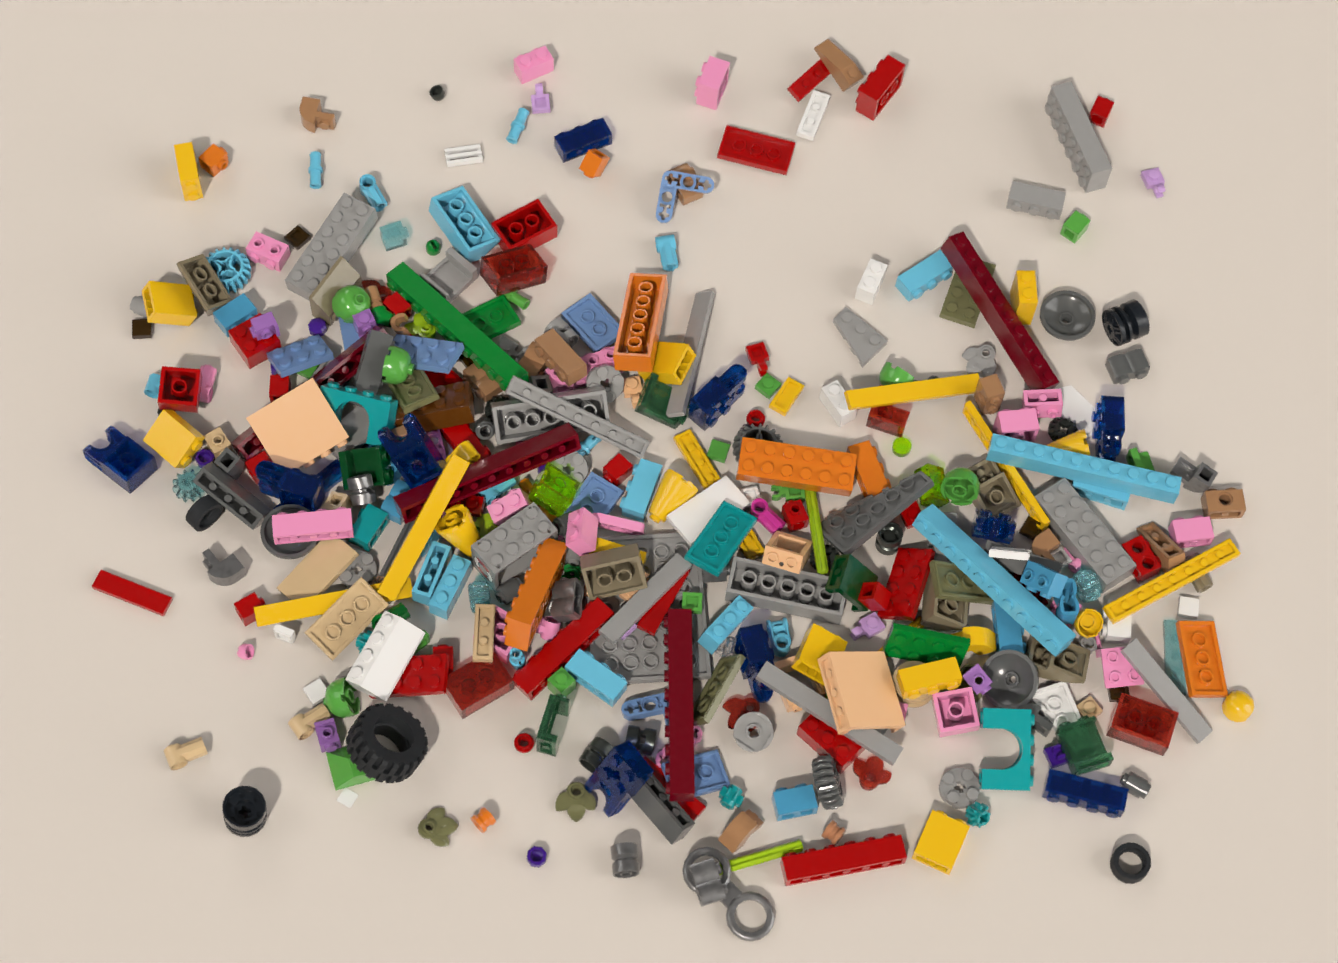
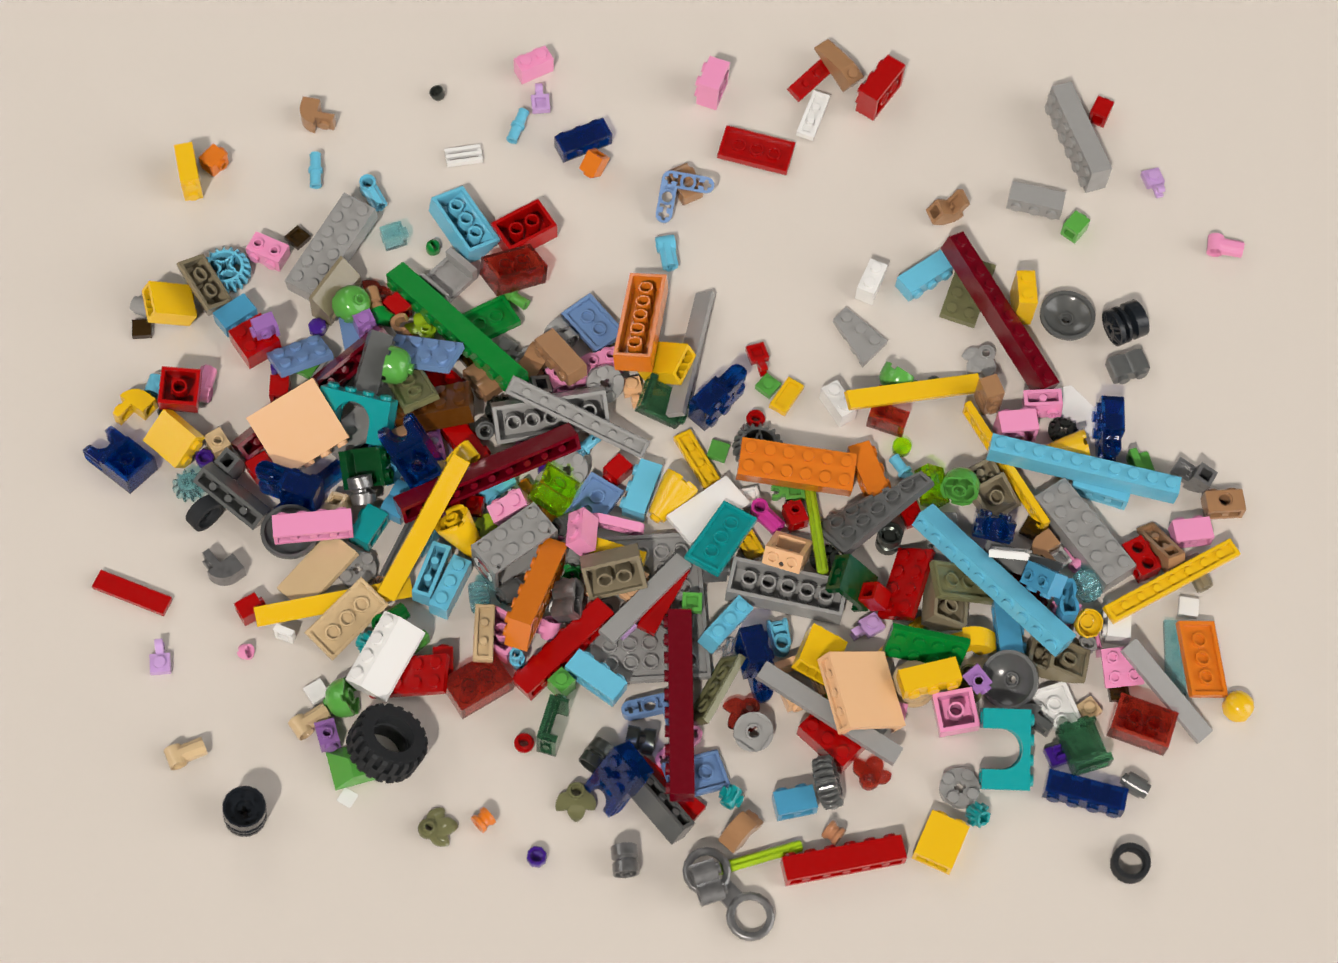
(136, 402): none -> yellow brick
(160, 661): none -> lavender plate
(903, 470): none -> medium azure pin
(950, 210): none -> medium nougat brick
(1218, 246): none -> bright pink piece

